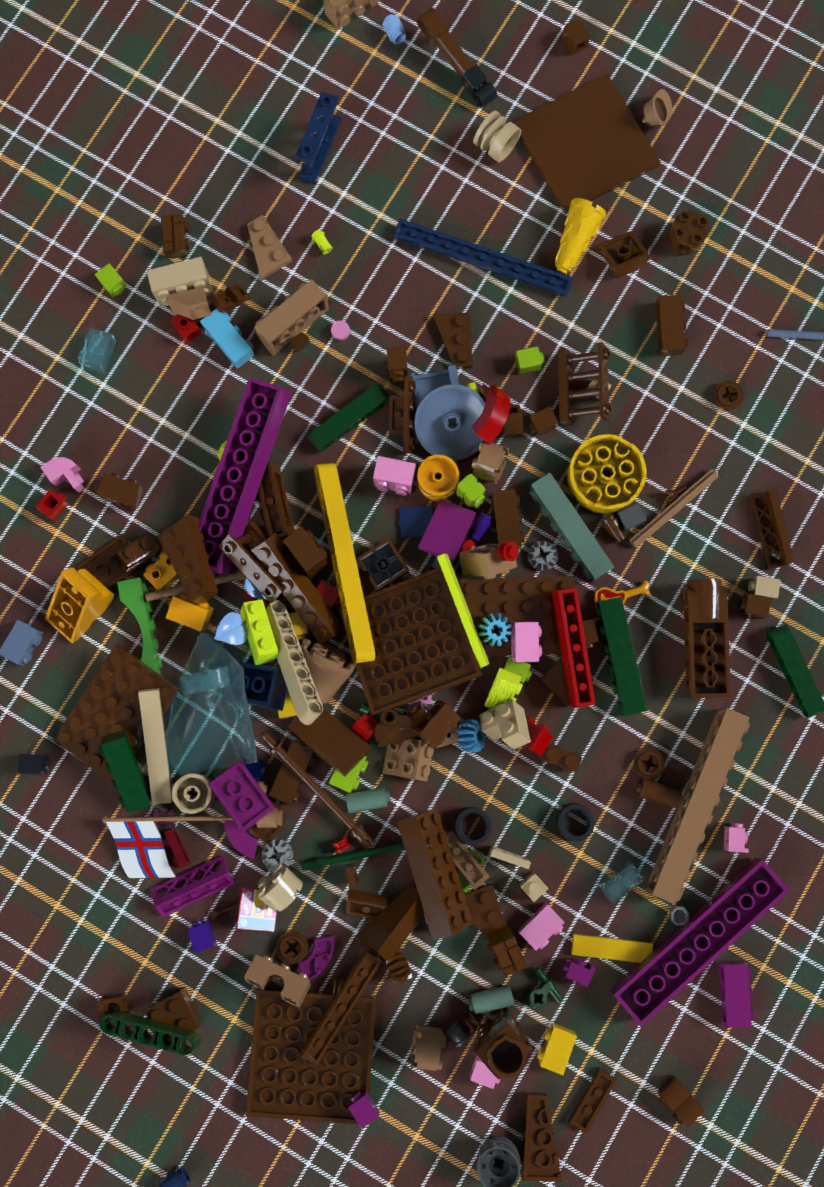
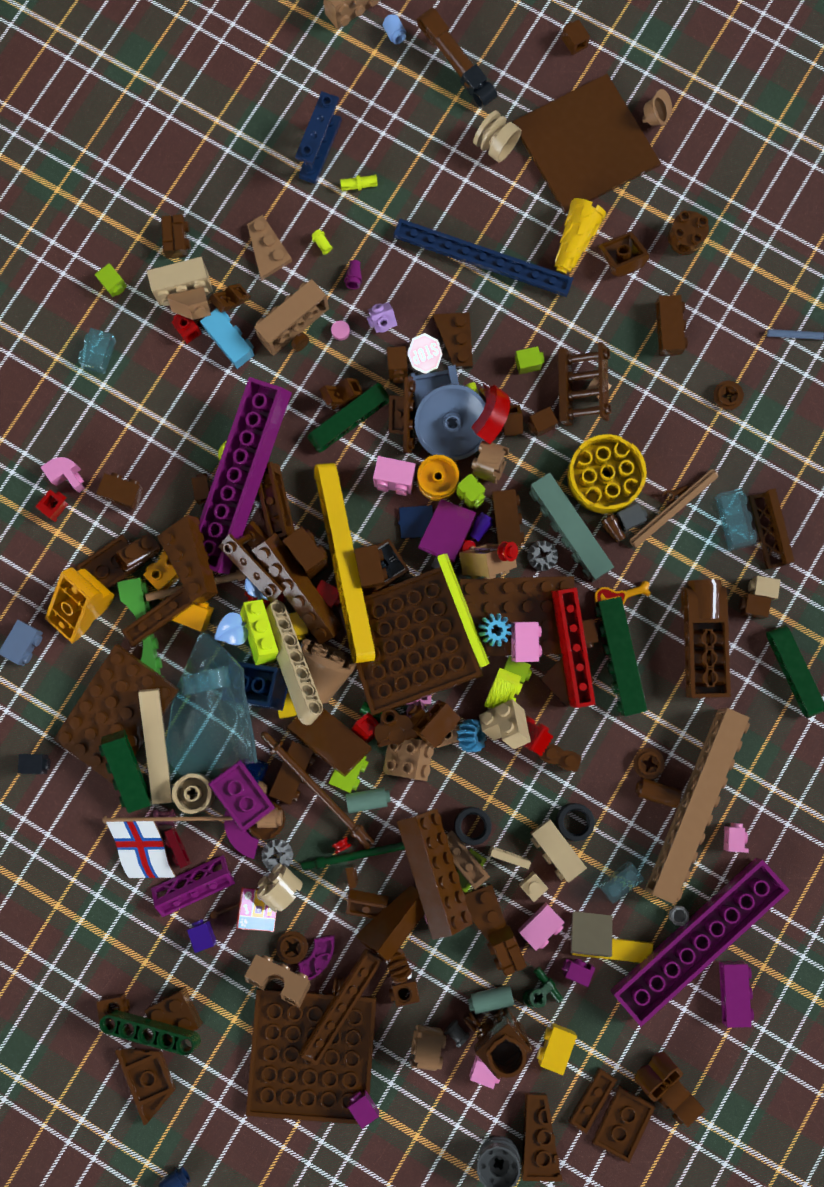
(147, 1079): none -> reddish brown wing
(157, 617): none -> reddish brown tile
(201, 487): none -> reddish brown brick
(341, 394): none -> reddish brown brick
(353, 276): none -> magenta cone
(359, 182): none -> neon yellow pin
(370, 567): none -> reddish brown brick
(381, 317): none -> lavender brick
(413, 997): none -> reddish brown brick
(424, 353): none -> piece
(557, 851): none -> tan brick
(591, 934): none -> dark tan tile
(623, 1123): none -> reddish brown tile
(658, 1076): none -> reddish brown brick
(736, 519): none -> clear light blue brick

